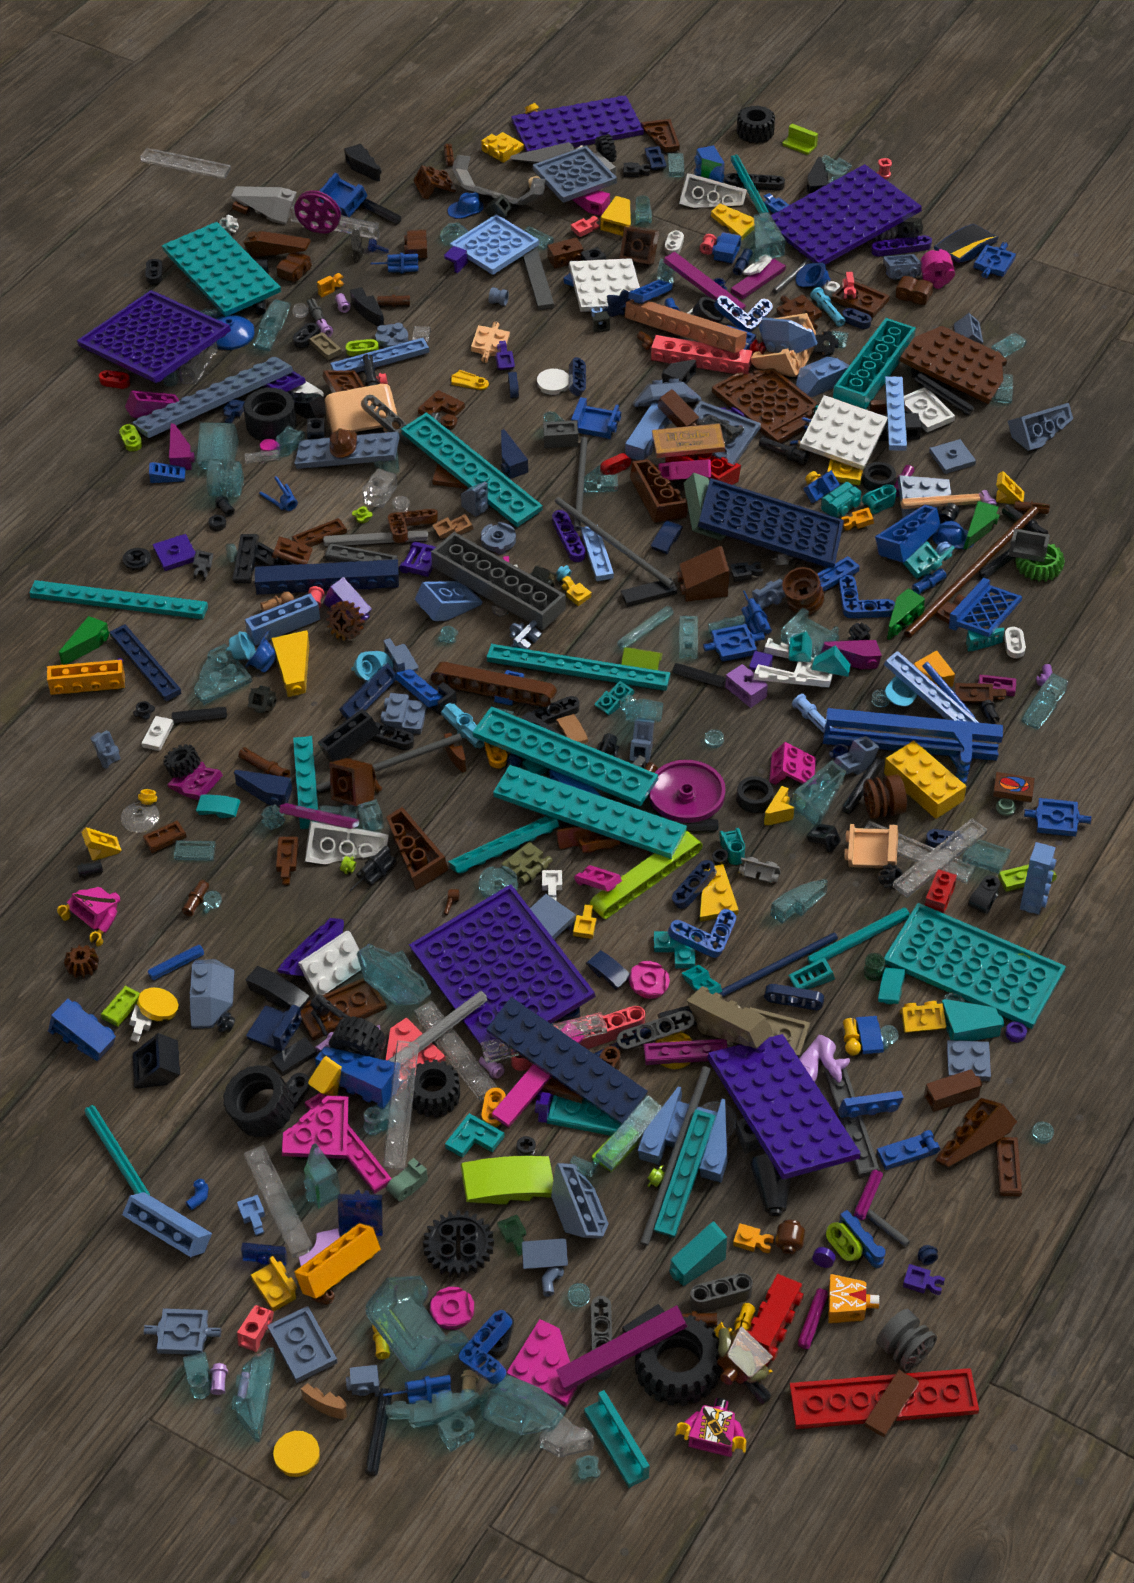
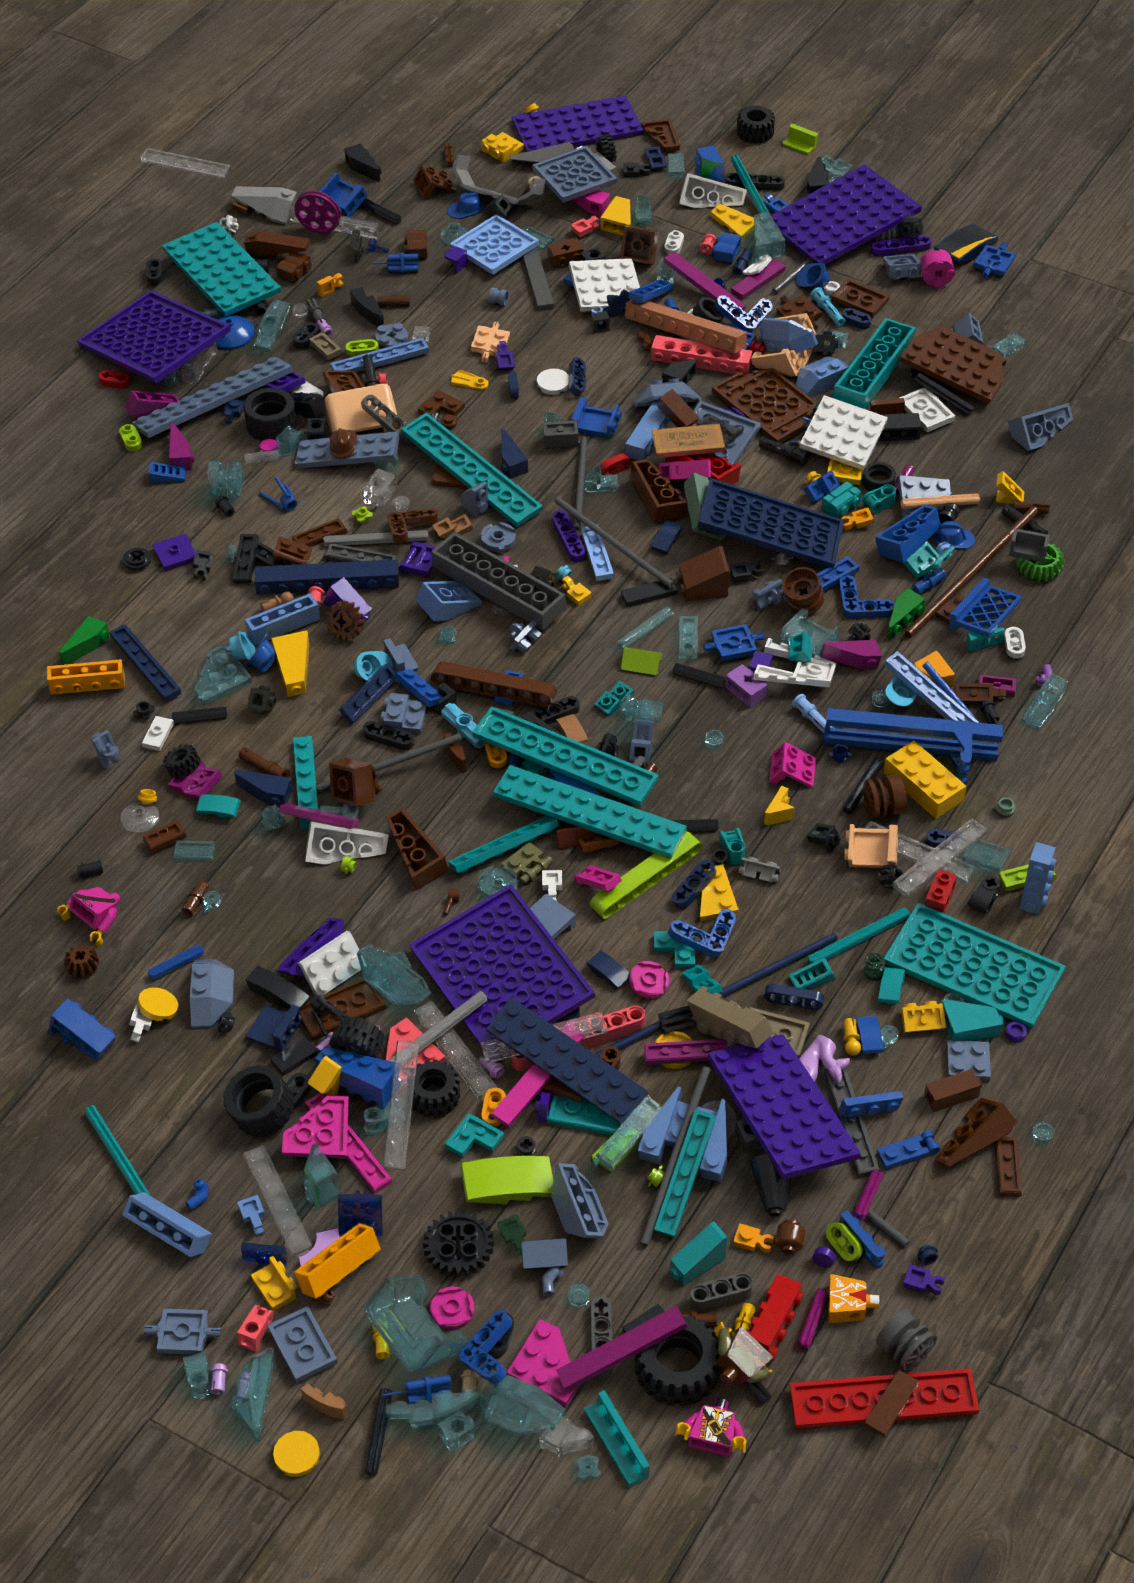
(100, 844): yellow slope -> none
(118, 599): teal plate -> none
(120, 1006): lime plate -> none
(156, 1062): black slope -> none
(217, 442): clear light blue slope -> none
(217, 522): black tile -> none
(287, 857): reddish brown plate -> none
(343, 304): lavender pin -> none
(349, 736): black brick -> none
(363, 1380): sand blue brick -> none
(370, 815): clear light blue brick -> none
(375, 867): black piece -> none
(408, 1180): sand green leg -> none
(578, 667): teal plate -> none
(584, 1166): clear light blue plate -> none
(585, 924): yellow plate -> none
(656, 1033): dark grey beam -> none
(687, 791): magenta dish -> none
(727, 622): clear light blue pin -> none
(755, 617): blue piece -> none
(758, 783): black tyre -> none
(798, 900): clear light blue slope -> none
(818, 793): clear light blue wedge -> none
(832, 662): teal slope -> none
(848, 284): coral plate -> none
(859, 757): sand blue brick -> none
(884, 169): coral bush -> none
(895, 413): light blue plate -> none
(914, 290): reddish brown brick -> none
(952, 456): sand blue plate -> none
(982, 522): green slope -> none
(987, 498): lavender pin -> none
(996, 564): black axle -> none
(1005, 391): clear light blue slope -> none
(1013, 787): reddish brown tile -> none
(1057, 817): blue plate -> none

